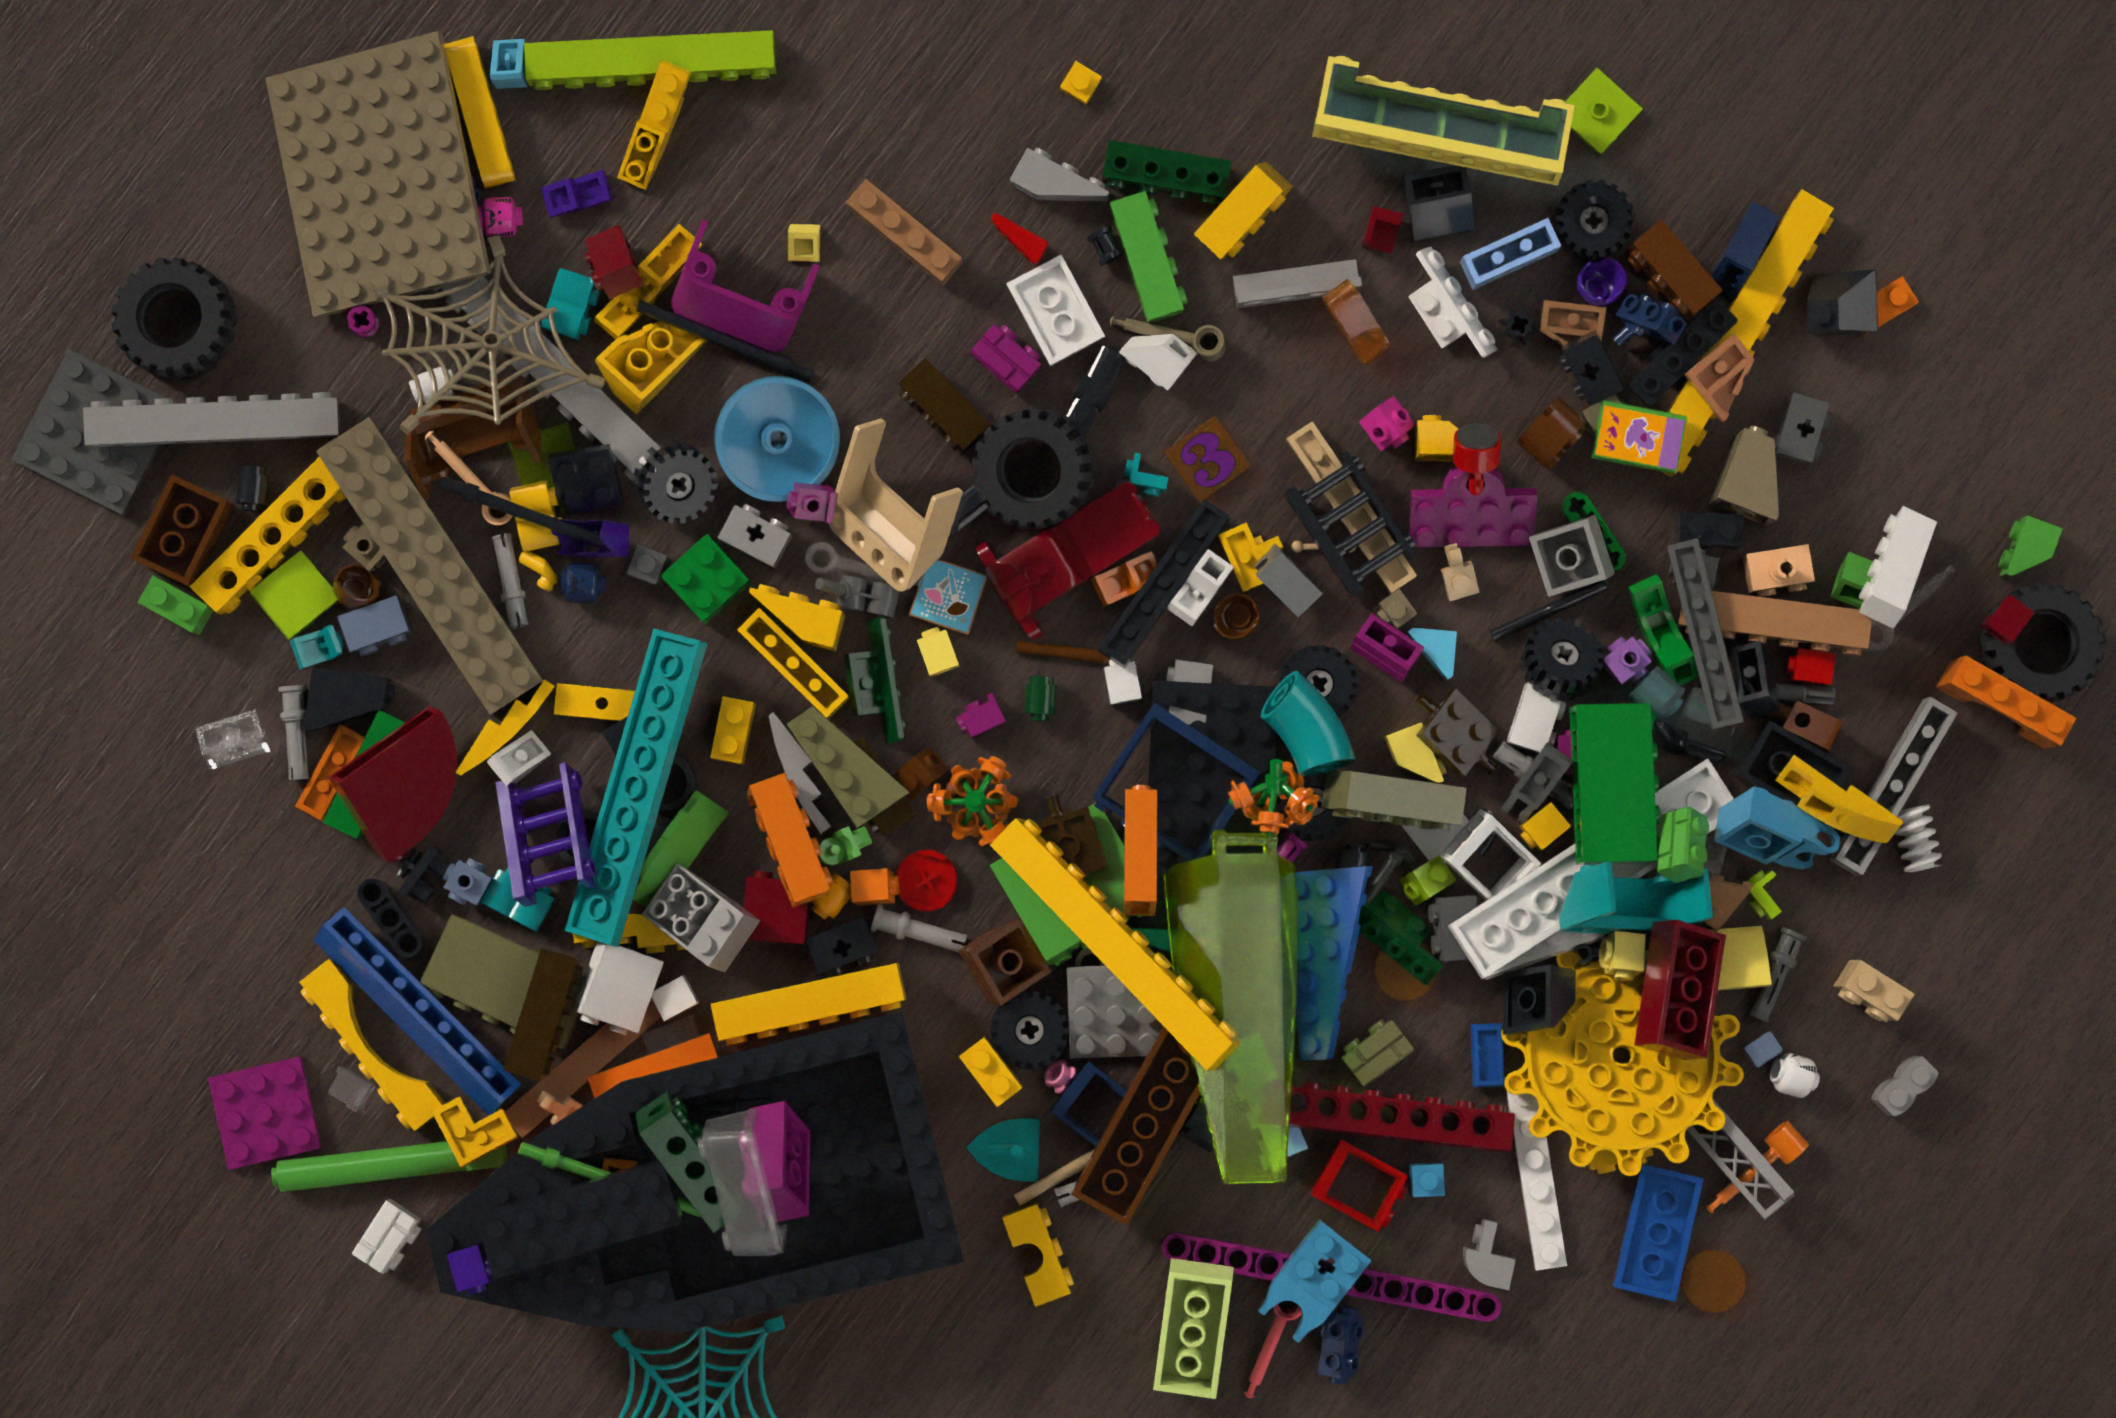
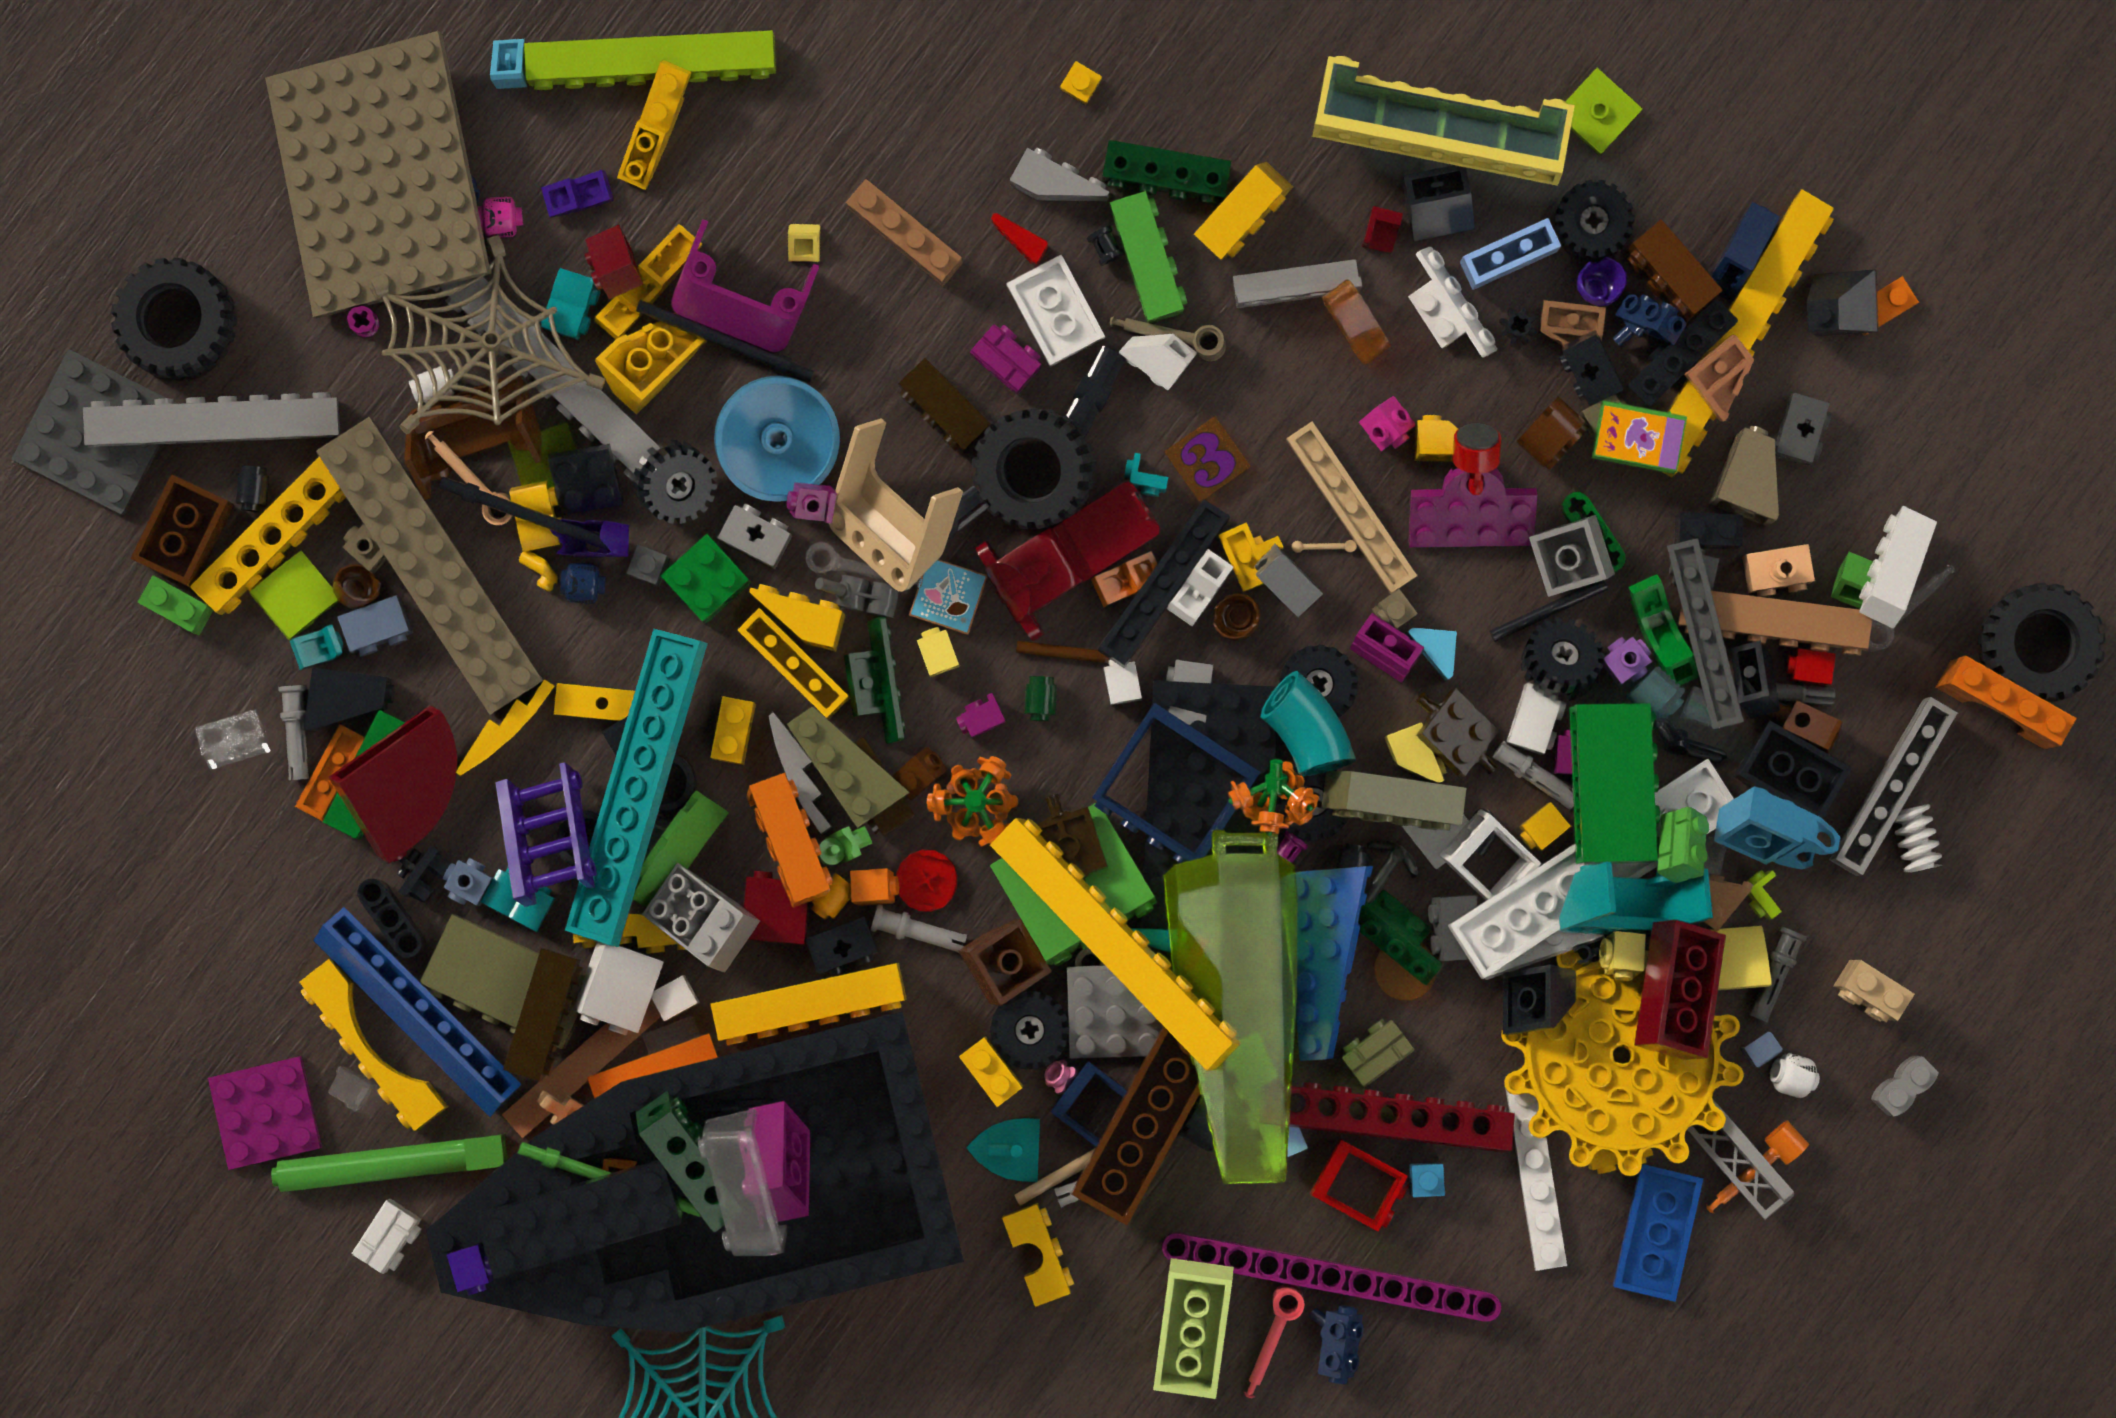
(470, 1139): yellow plate -> none
(479, 112): yellow beam -> none
(510, 581): light grey pin -> none
(519, 758): white slope -> none
(1140, 851): orange slope -> none
(1312, 1290): dark azure brick -> none
(1336, 552): black fence -> none
(1427, 880): lime bracket -> none
(1459, 576): tan plate -> none
(1487, 1055): blue plate -> none
(1488, 1267): light grey brick -> none
(1538, 781): dark grey hinge -> none
(1713, 1280): clear orange tile -> none
(1844, 810): yellow slope -> none
(2007, 620): dark red panel -> none
(2031, 544): bright green slope -> none

